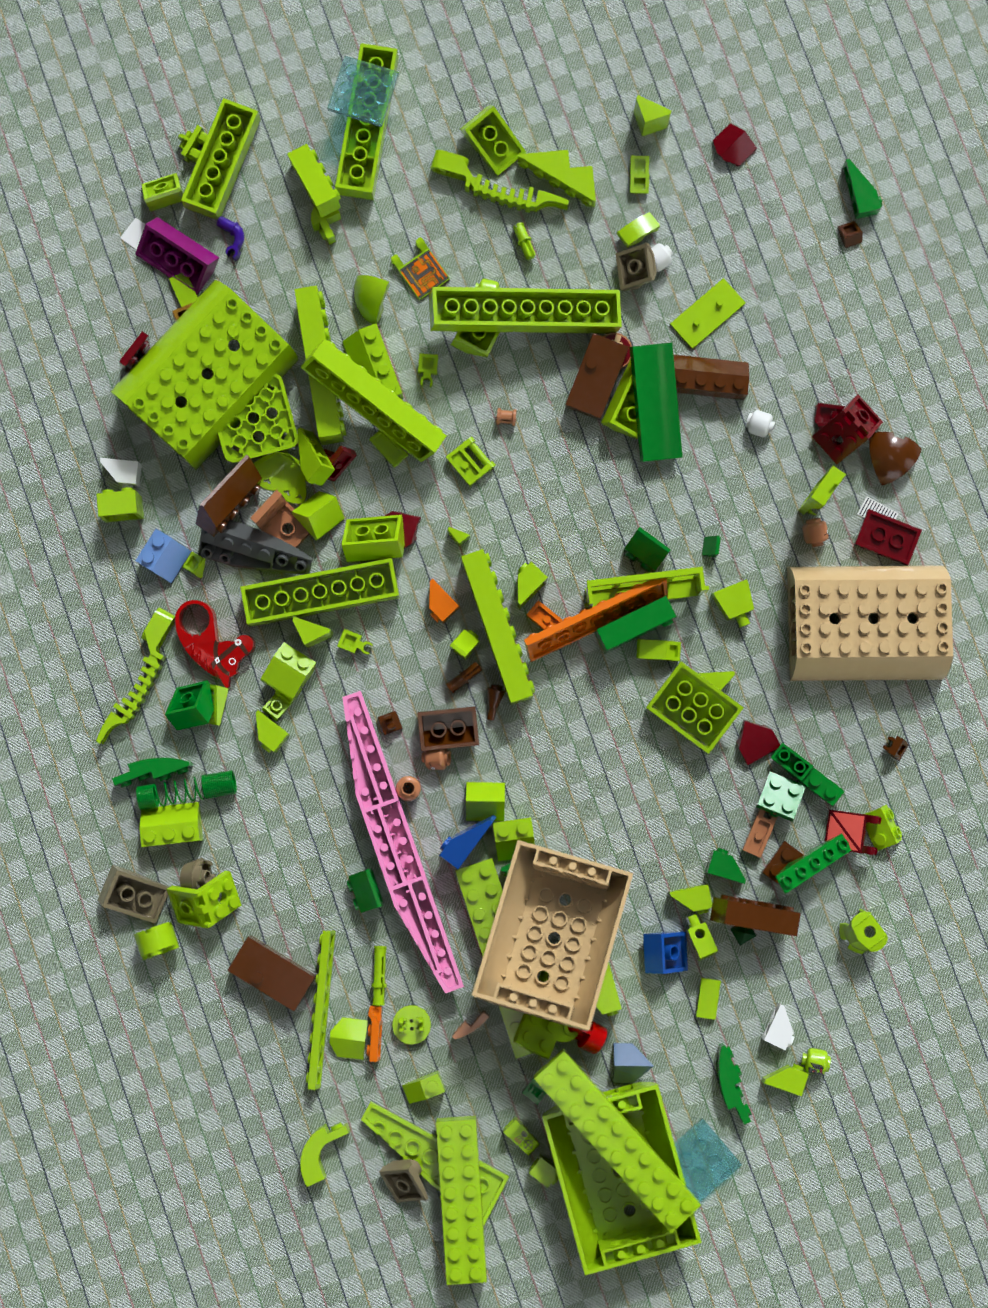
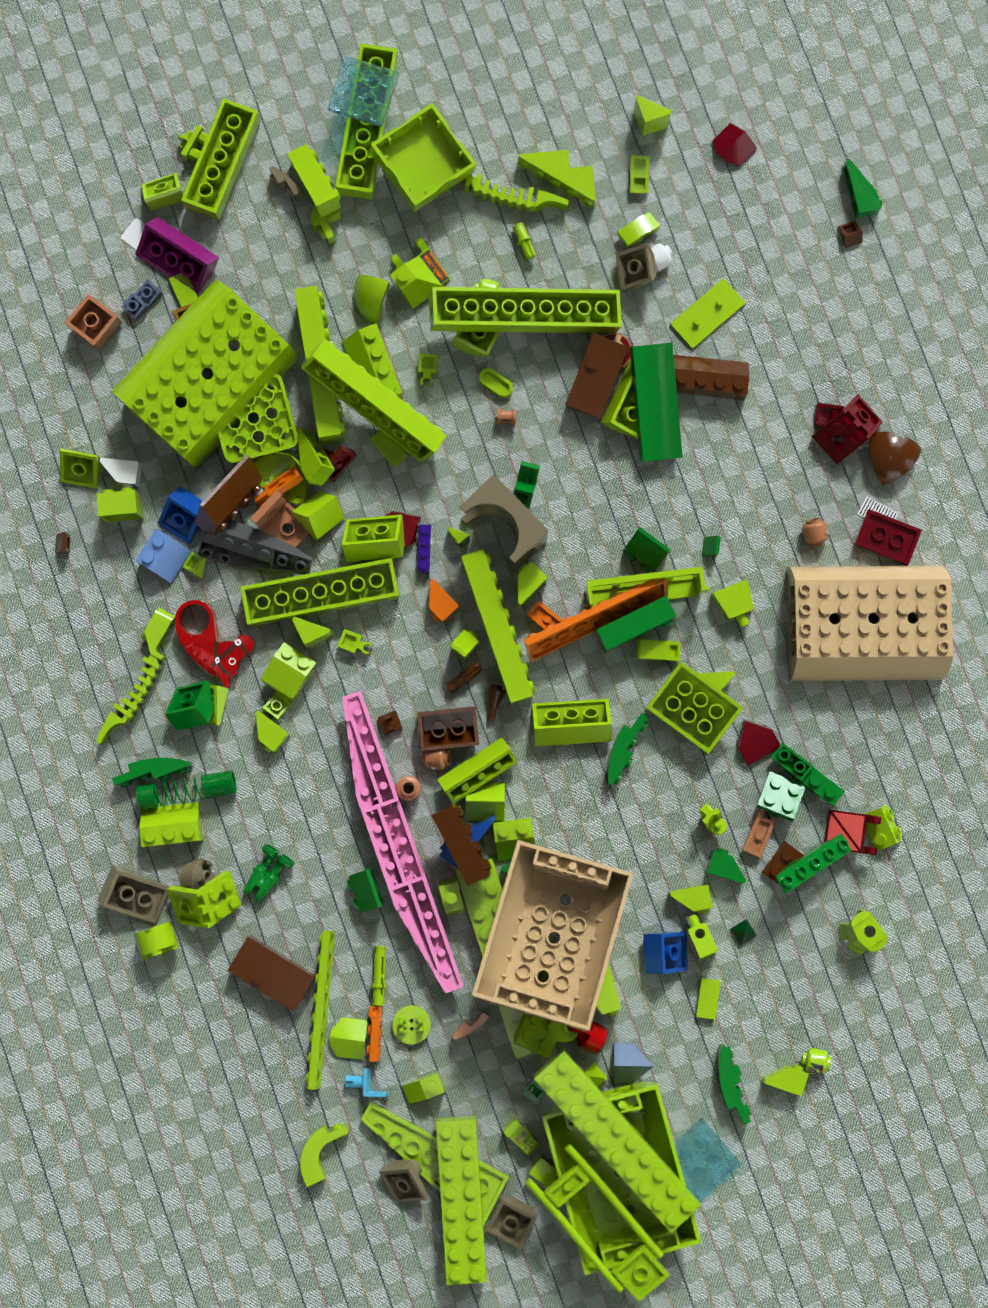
(62, 543): none -> reddish brown slope
(80, 468): none -> lime slope
(93, 322): none -> nougat brick
(139, 347): dark red plate -> none
(142, 299): none -> sand blue slope
(181, 514): none -> blue slope
(236, 231): dark purple piece -> none
(264, 879): none -> green piece
(282, 483): none -> orange hinge
(283, 181): none -> dark tan slope
(365, 1083): none -> medium azure bracket
(414, 281): none -> lime slope
(422, 157): none -> lime tile
(424, 549): none -> dark purple piece
(451, 896): none -> lime torso
(461, 844): none -> reddish brown brick
(465, 465): lime plate -> none
(477, 770): none -> lime brick
(493, 139): lime slope -> none
(495, 383): none -> lime tile
(497, 501): none -> dark tan piece
(512, 1220): none -> dark tan slope
(526, 482): none -> green slope
(572, 722): none -> lime slope
(596, 1074): none -> lime slope
(619, 755): none -> green slope
(639, 1270): none -> lime plate
(713, 820): none -> lime hips
(755, 915): reddish brown brick -> none
(760, 423): white head -> none
(779, 1029): white slope -> none
(822, 491): lime piece -> none
(898, 747): reddish brown tile -> none

